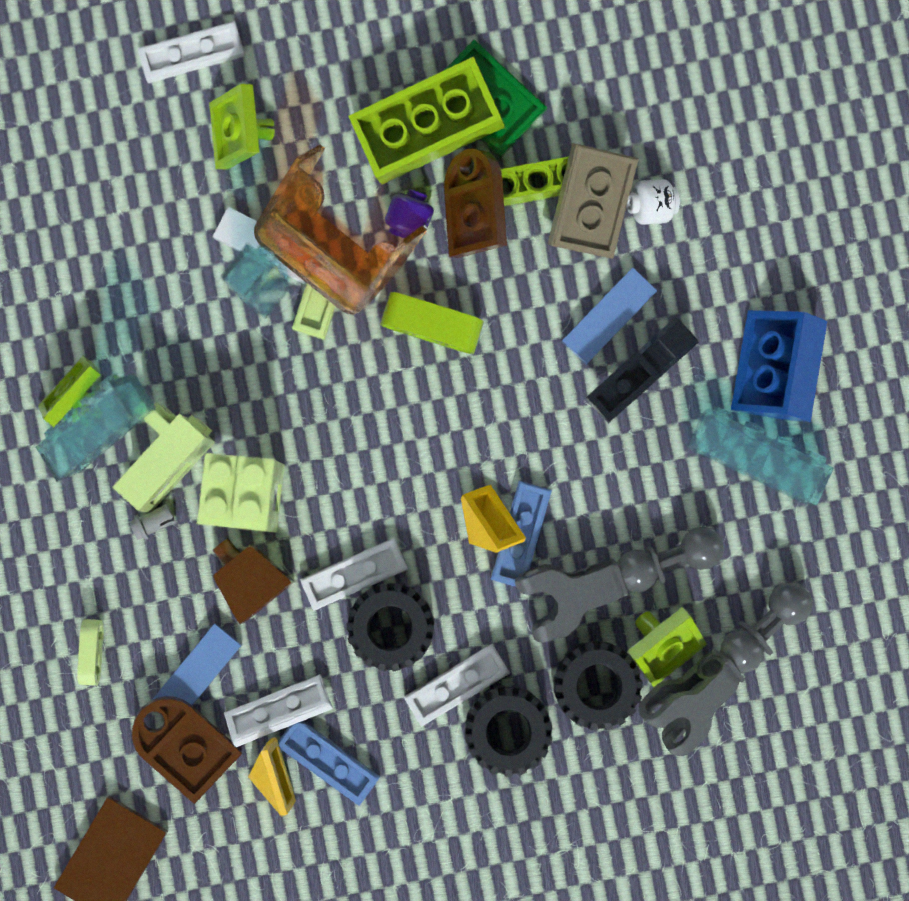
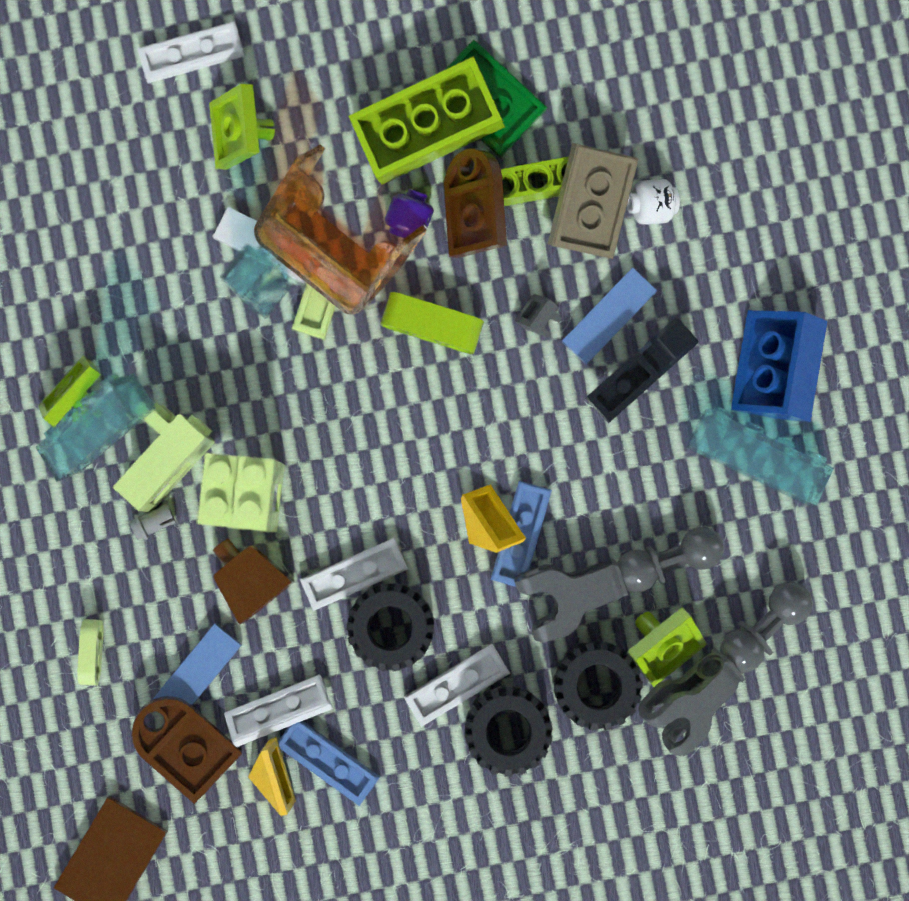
(537, 314): none -> dark grey tile

